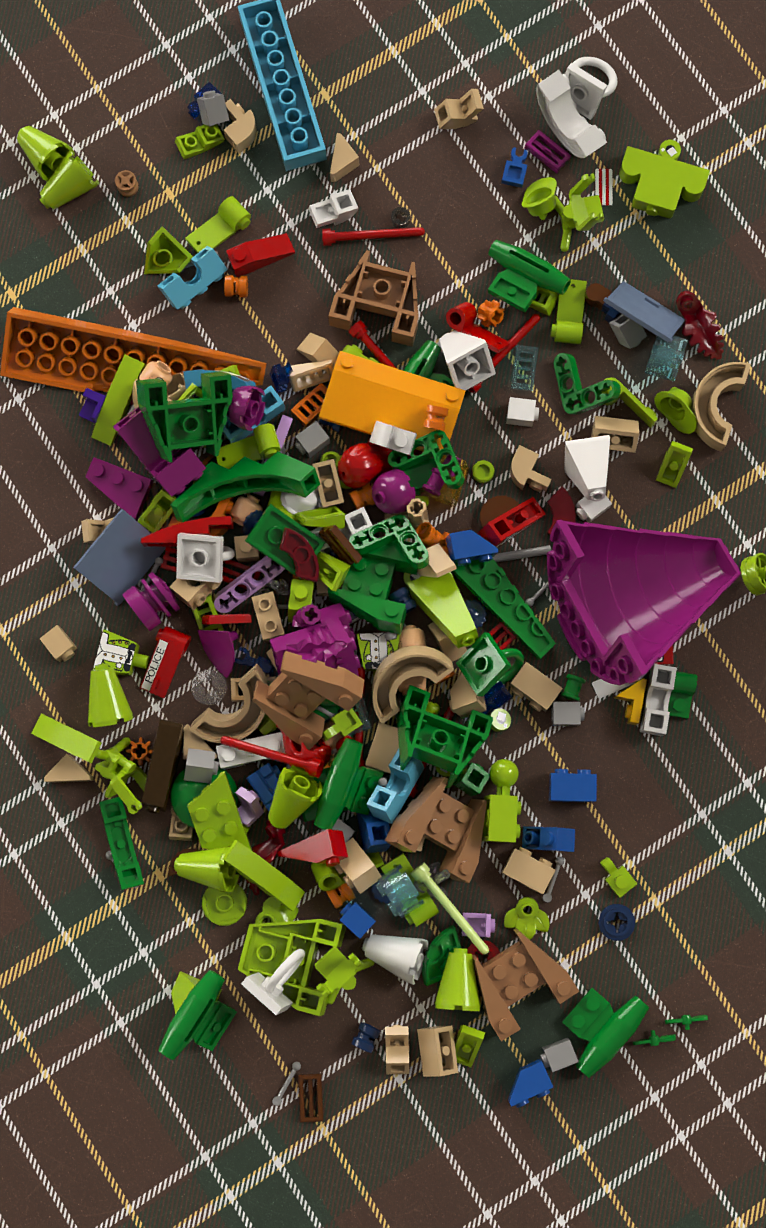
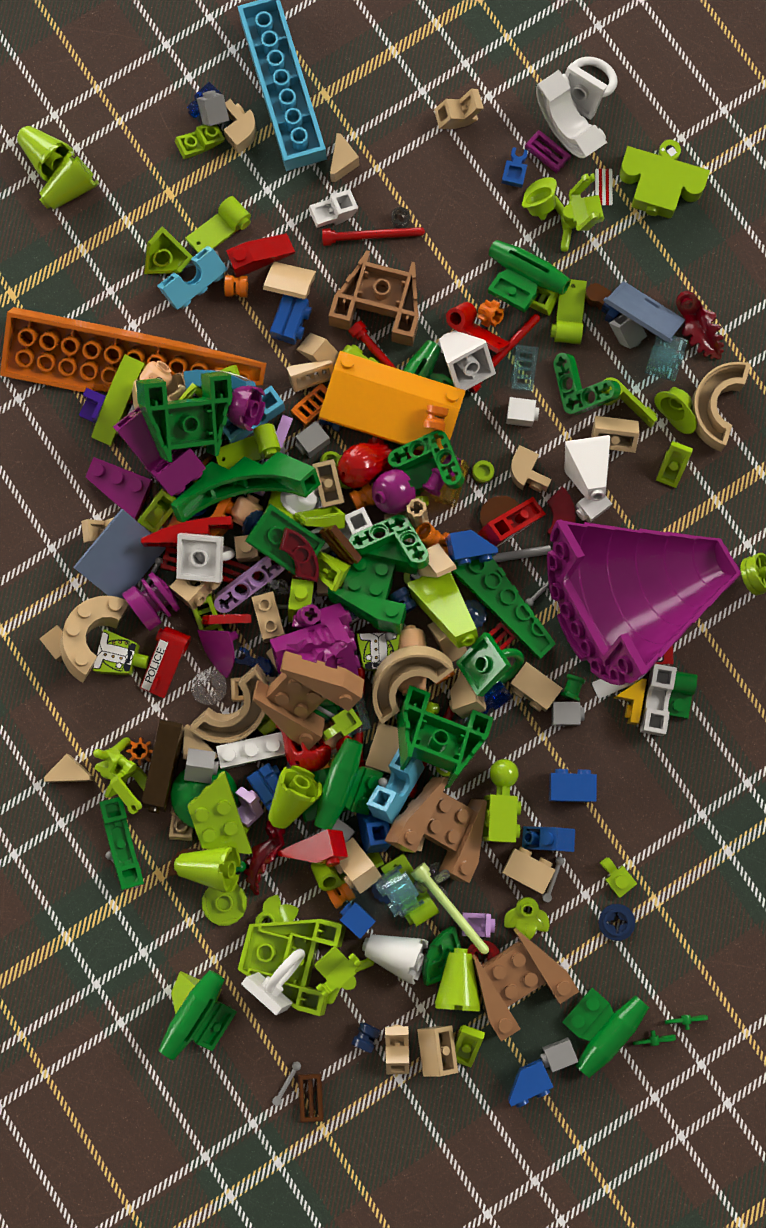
(66, 738): lime slope -> none
(84, 618): none -> tan brick
(106, 698): lime cone -> none
(126, 178): medium nougat wheel -> none
(263, 875): lime slope -> none
(280, 376): clear blue plate -> none
(289, 280): none -> tan slope
(290, 318): none -> blue brick
(312, 766): red piece -> none
(393, 437): white brick -> none
(472, 779): green brick -> none
(501, 719): lime tile -> none

